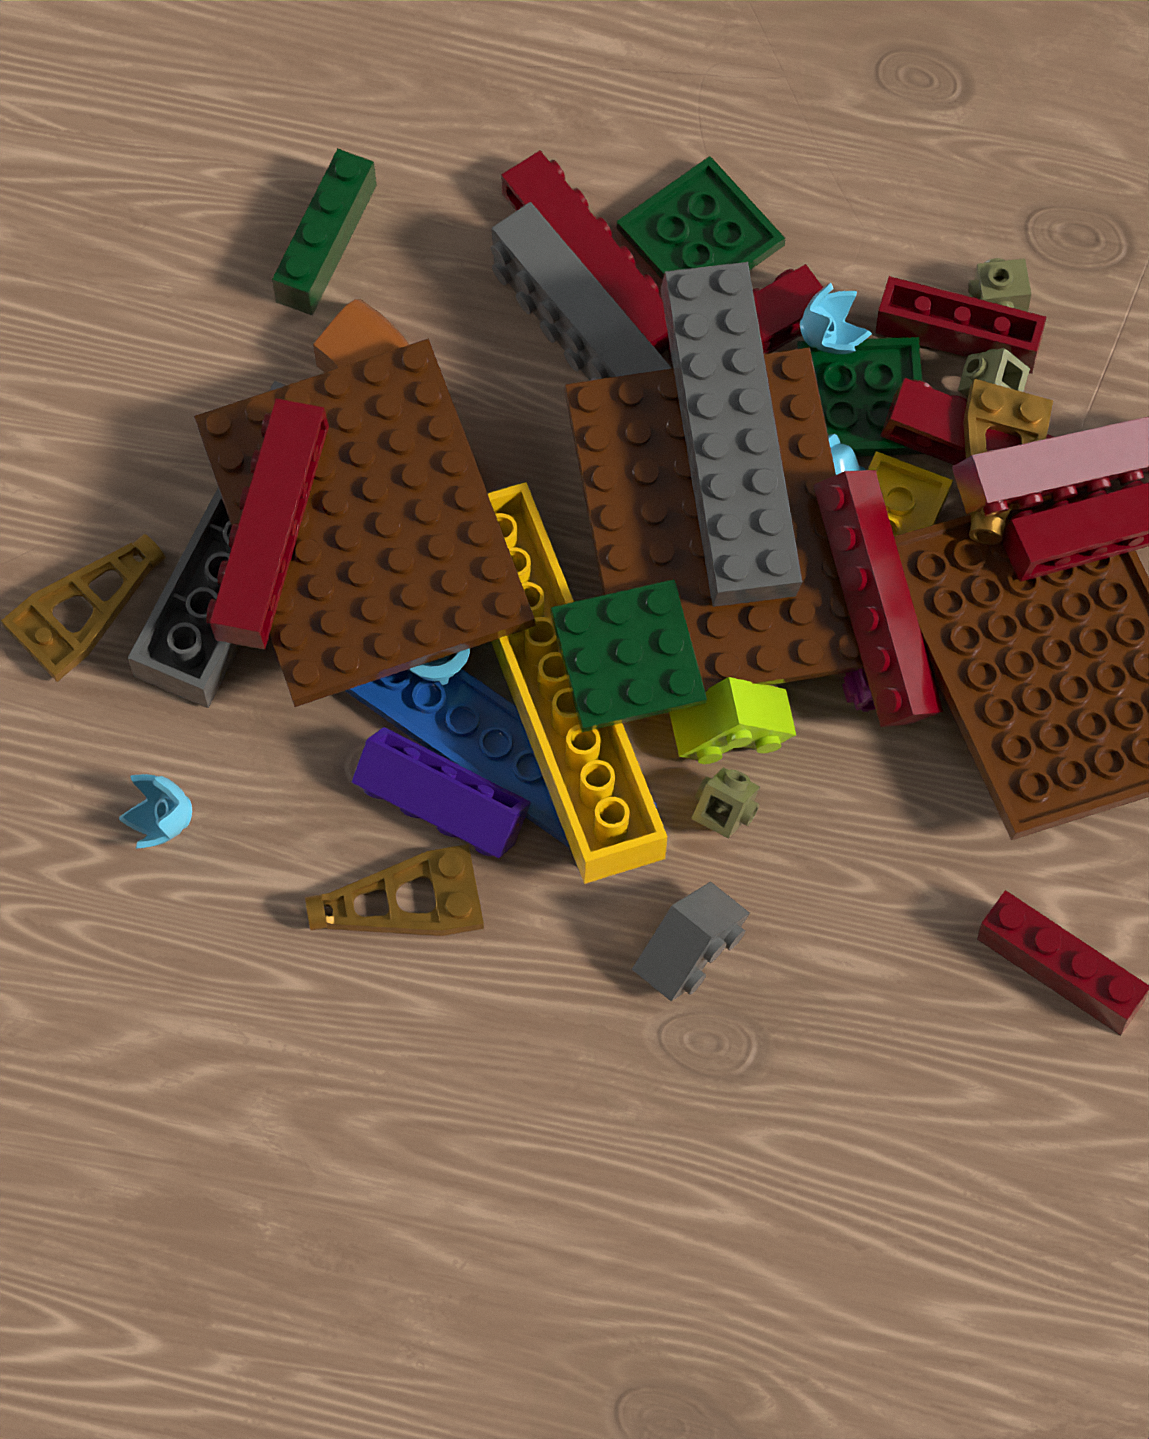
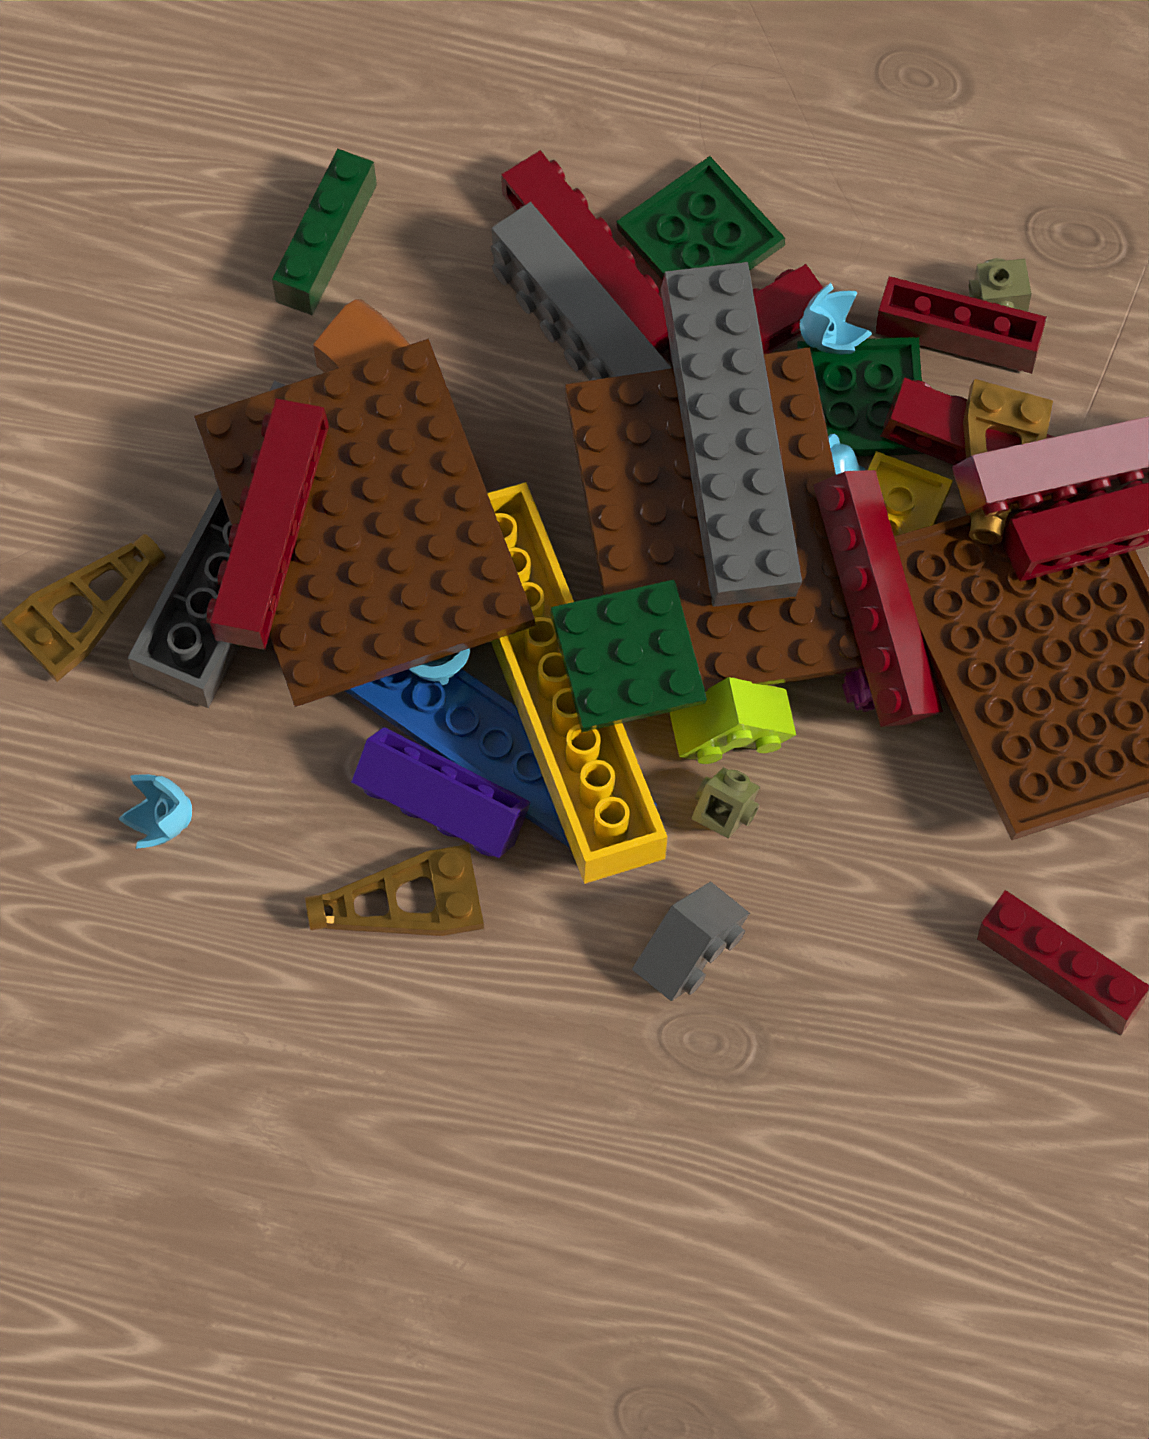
(996, 368): olive brick -> none

